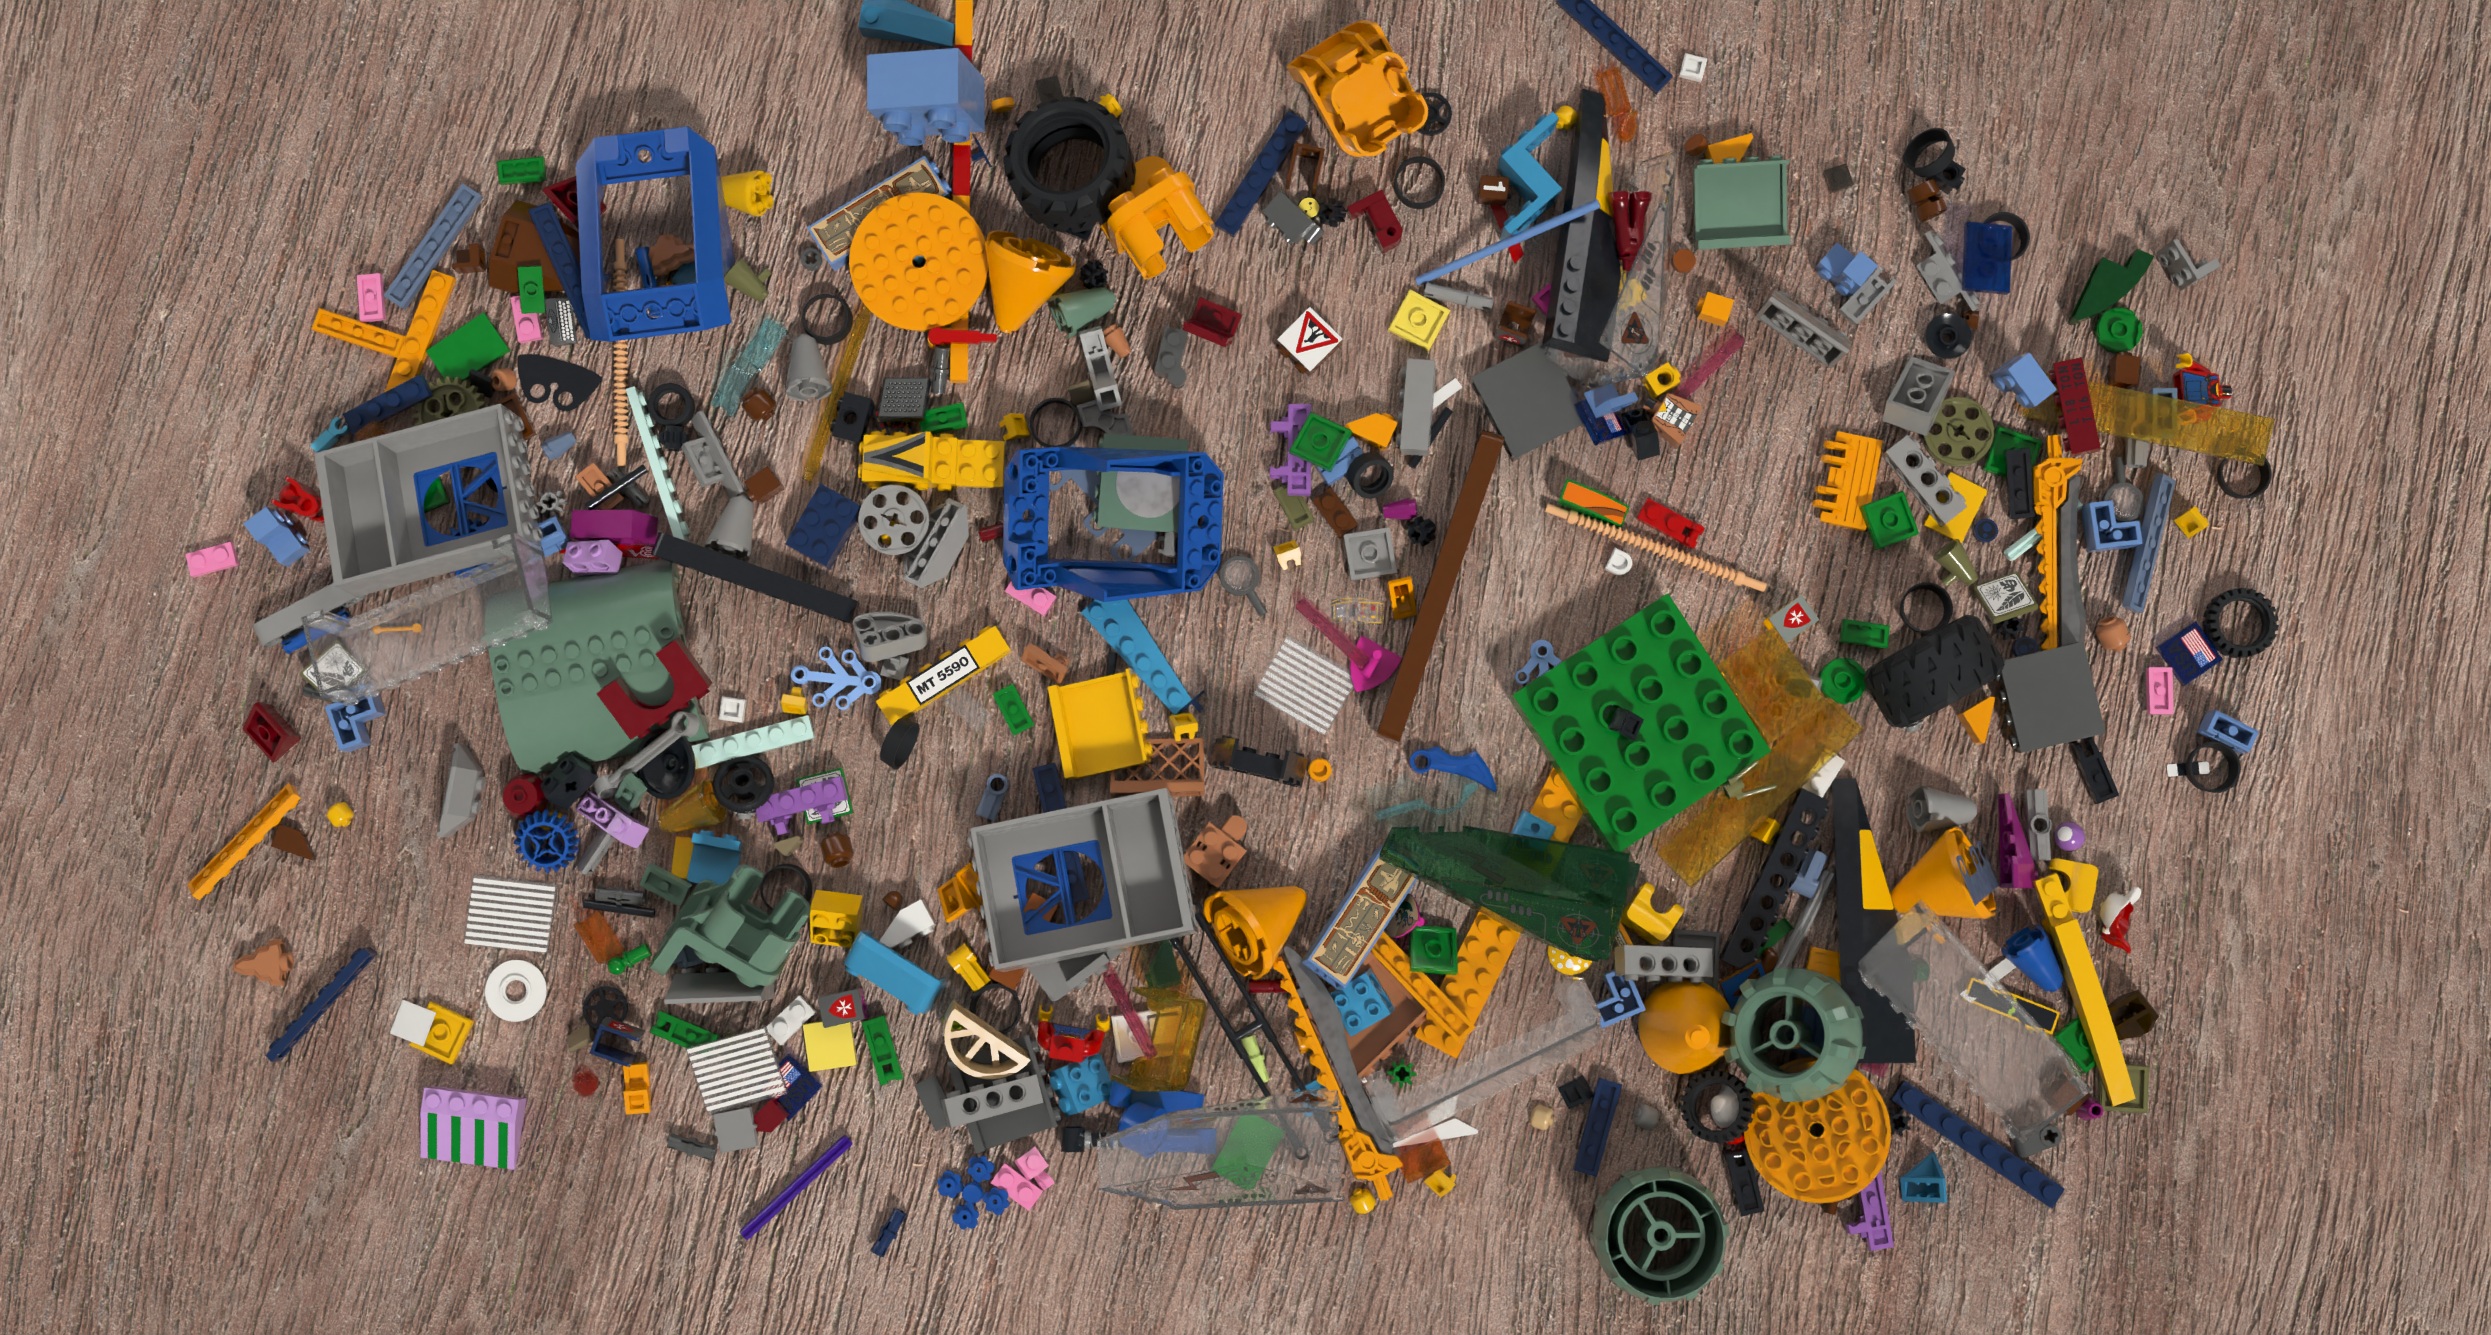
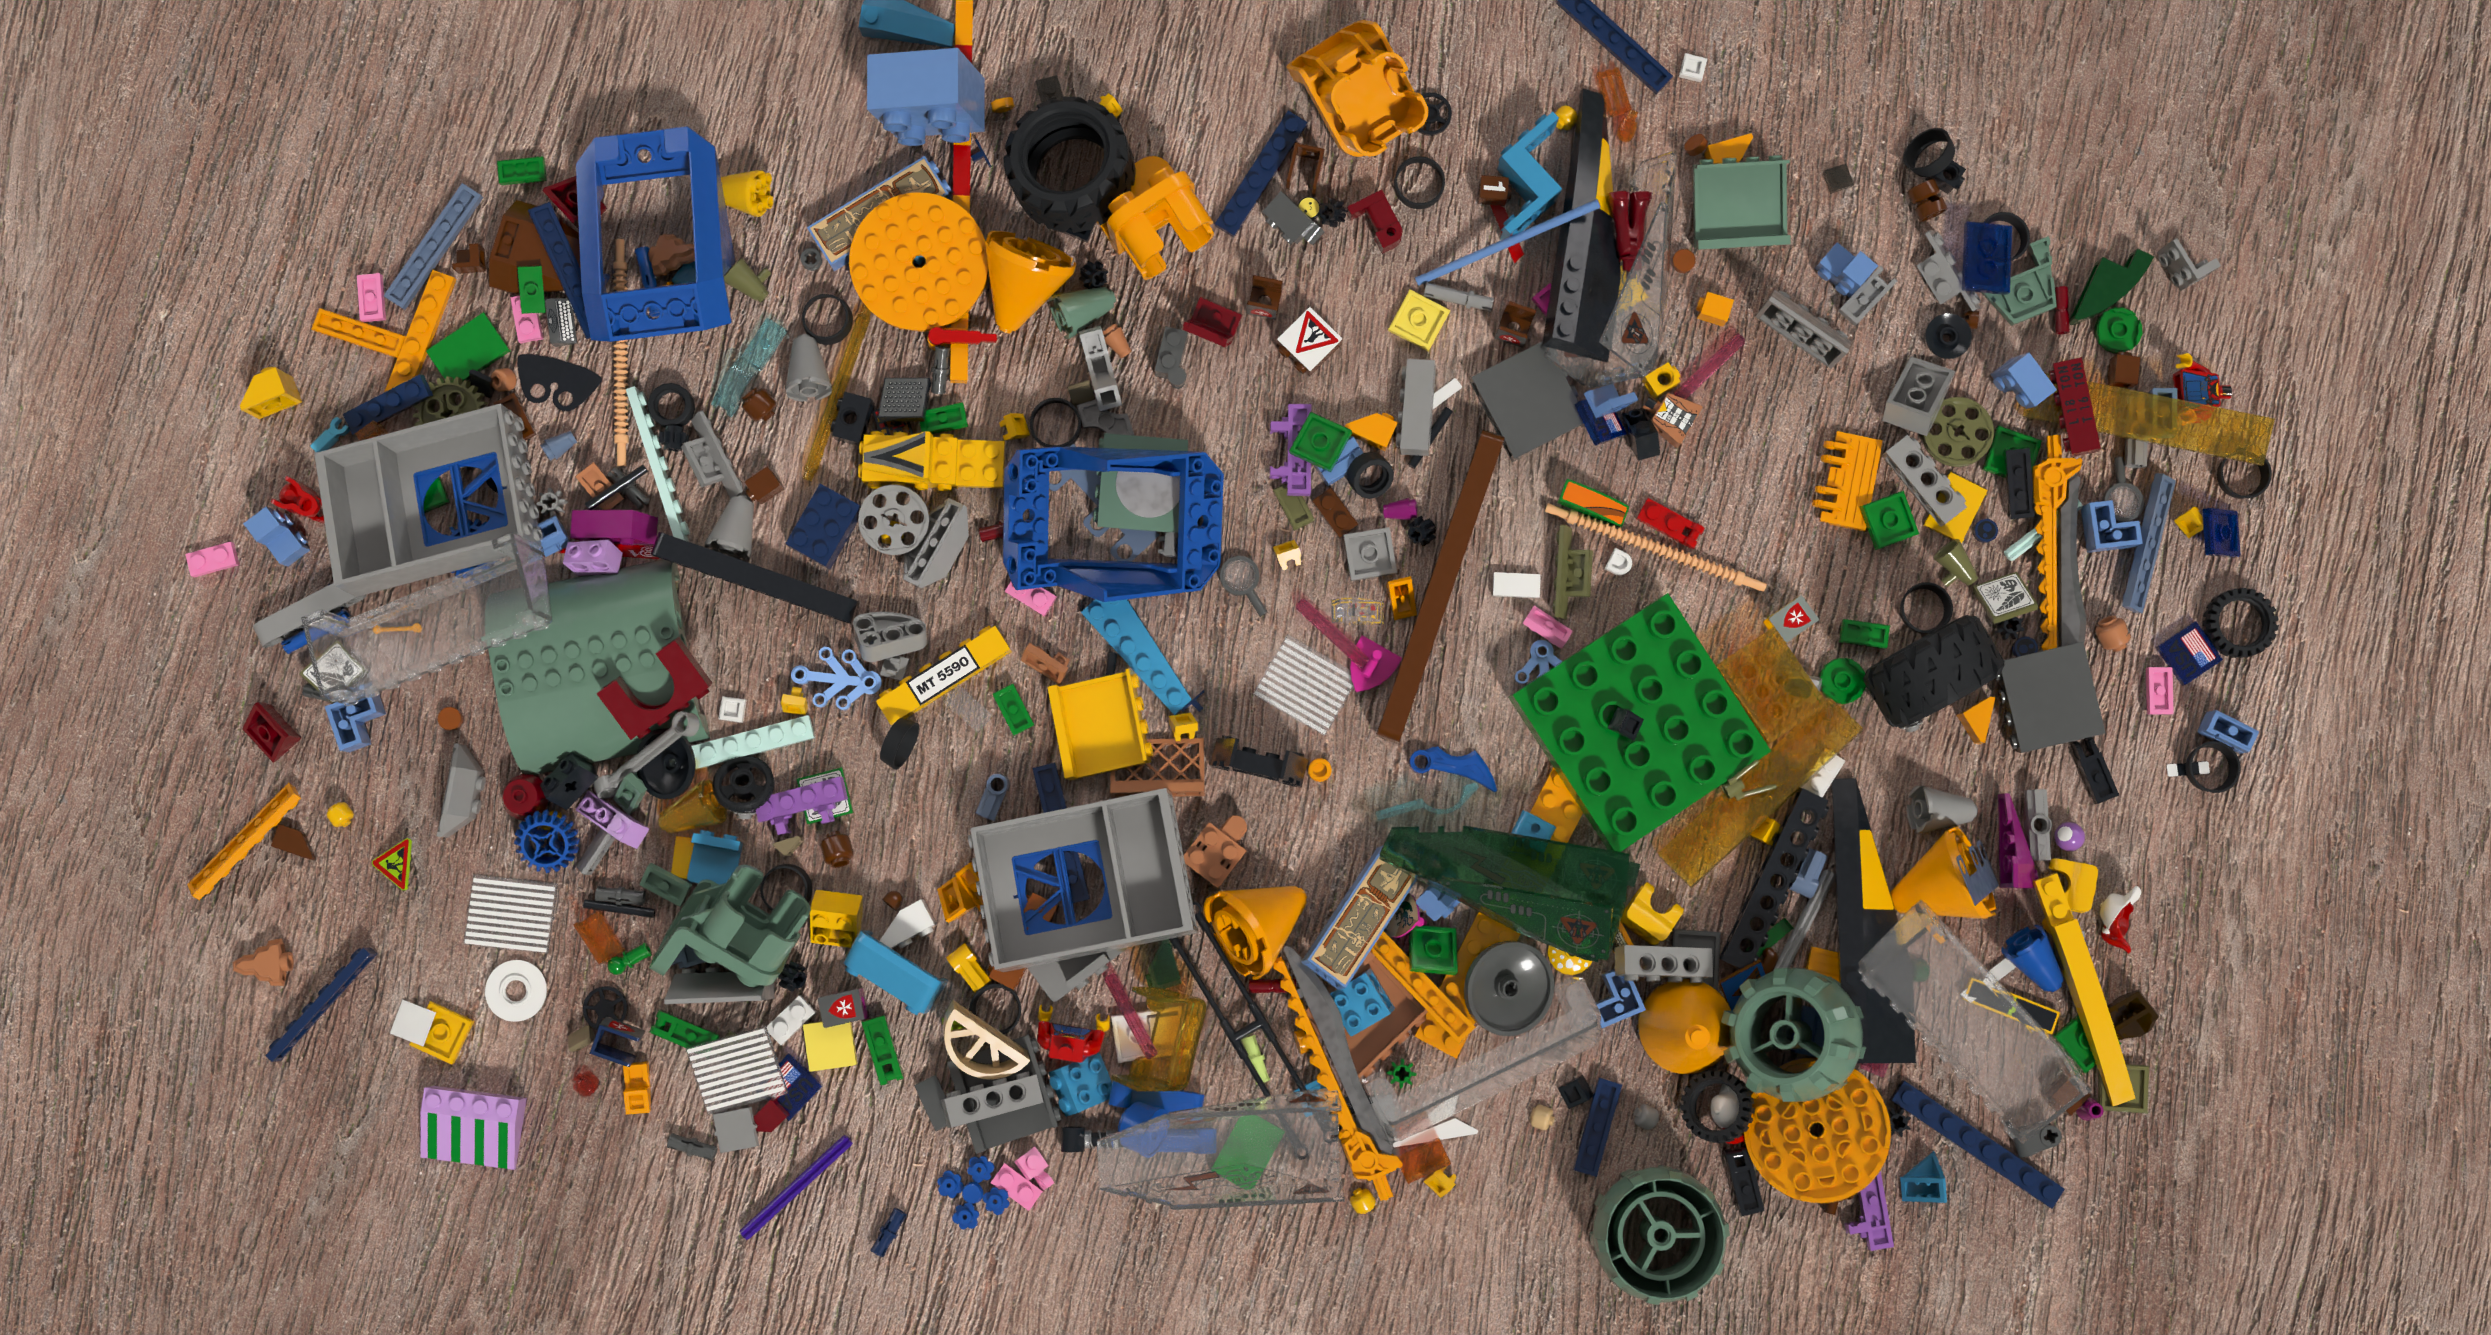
(270, 393): none -> yellow slope
(396, 863): none -> piece
(450, 718): none -> dark orange piece
(792, 976): none -> black gear
(1264, 287): none -> reddish brown piece
(1436, 903): none -> medium blue brick
(1509, 988): none -> dark grey dish
(1516, 585): none -> white tile
(1547, 627): none -> bright pink plate
(1573, 572): none -> olive bracket
(2031, 290): none -> sand green wing
(2061, 311): none -> dark red piece
(2221, 532): none -> clear blue tile

